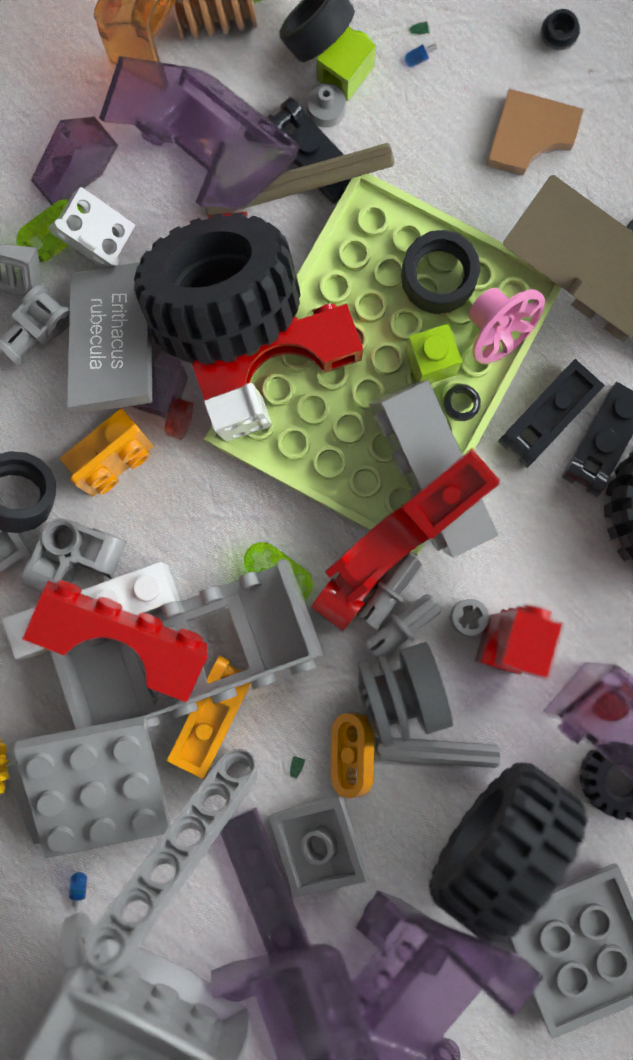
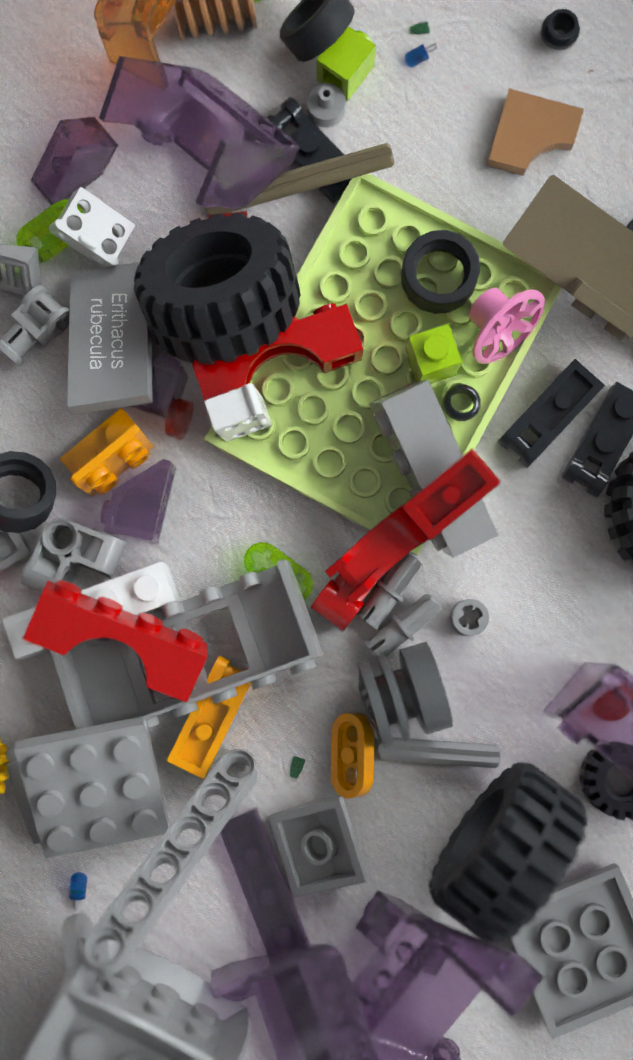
(140, 504): none -> clear purple slope
(520, 641): red arch -> none

